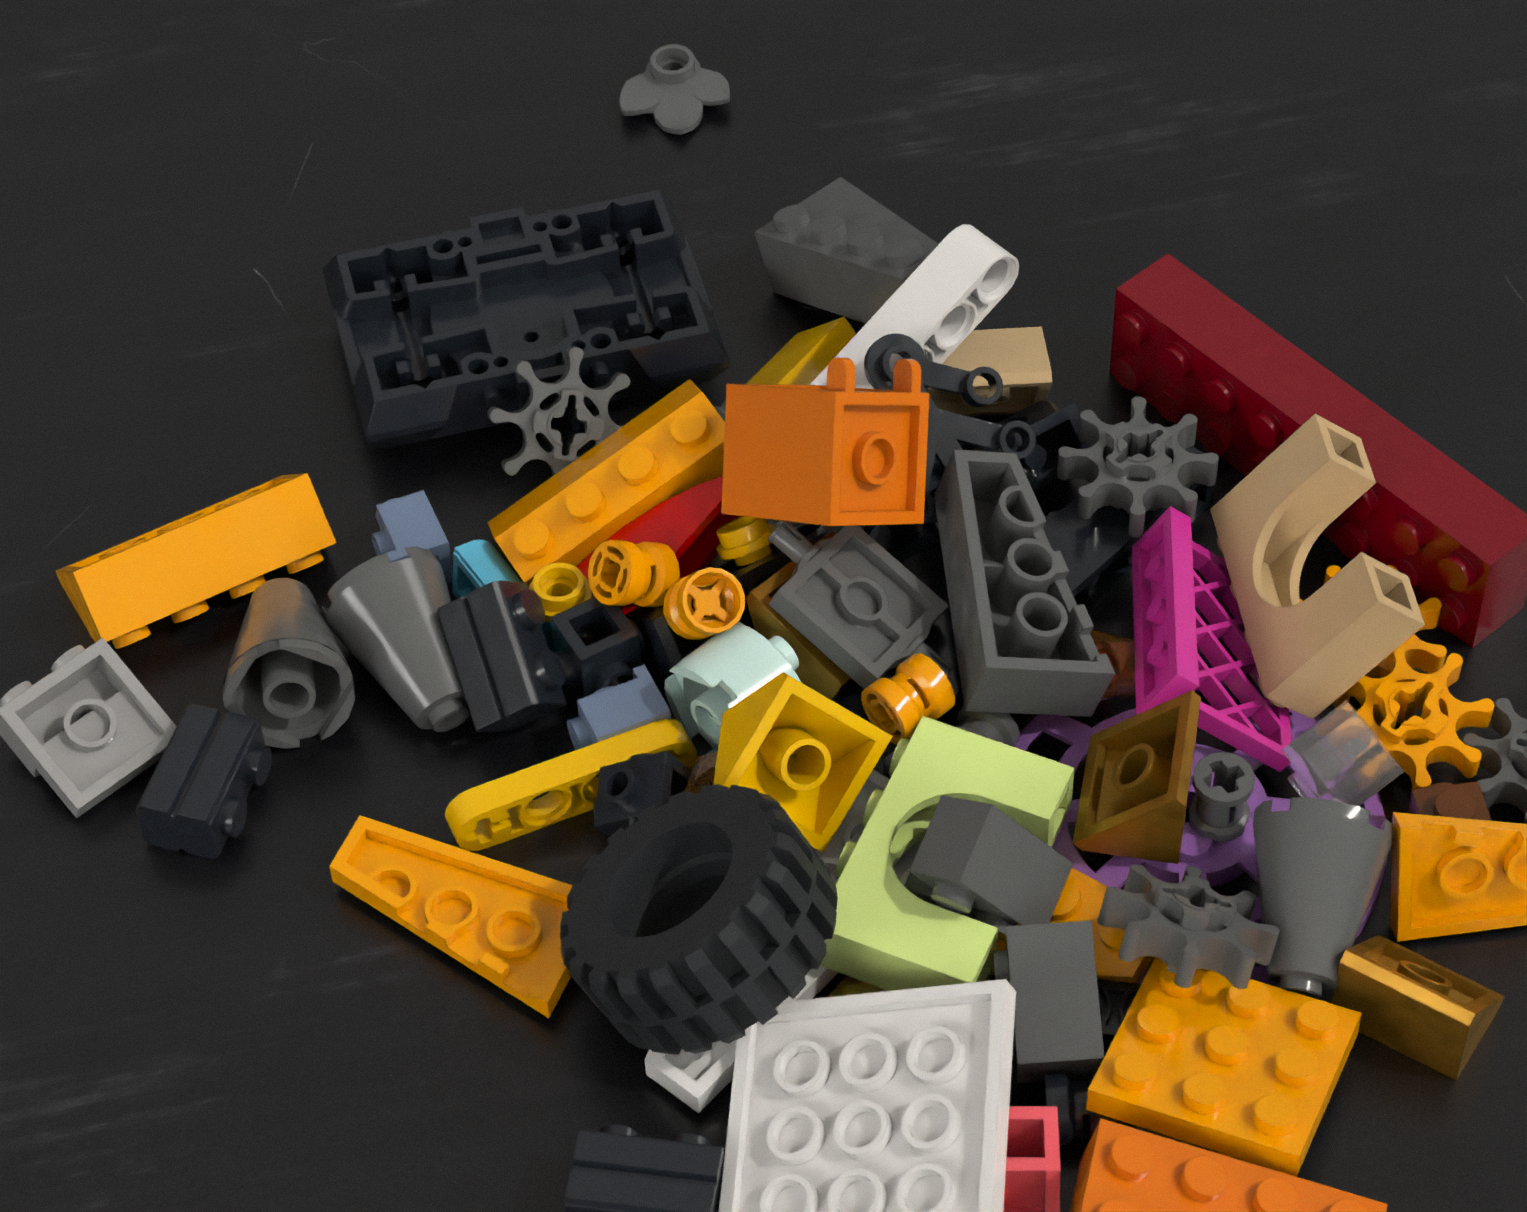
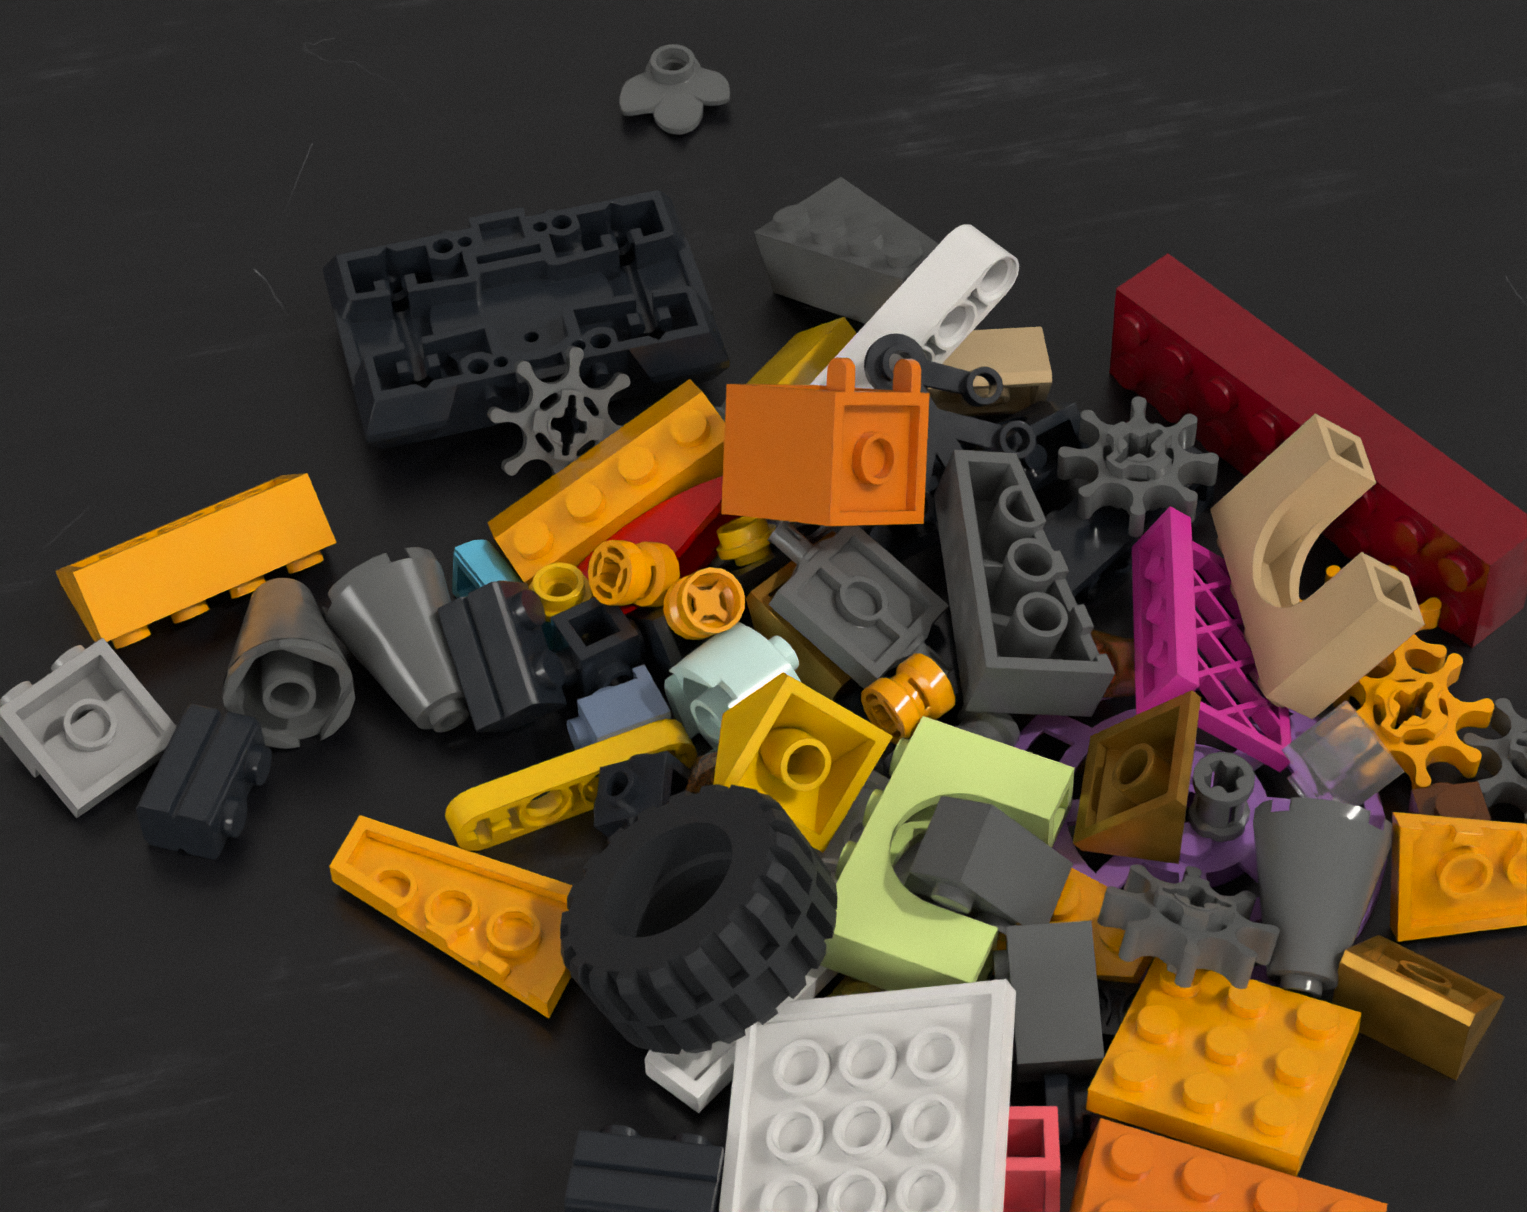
(411, 523): sand blue brick -> none

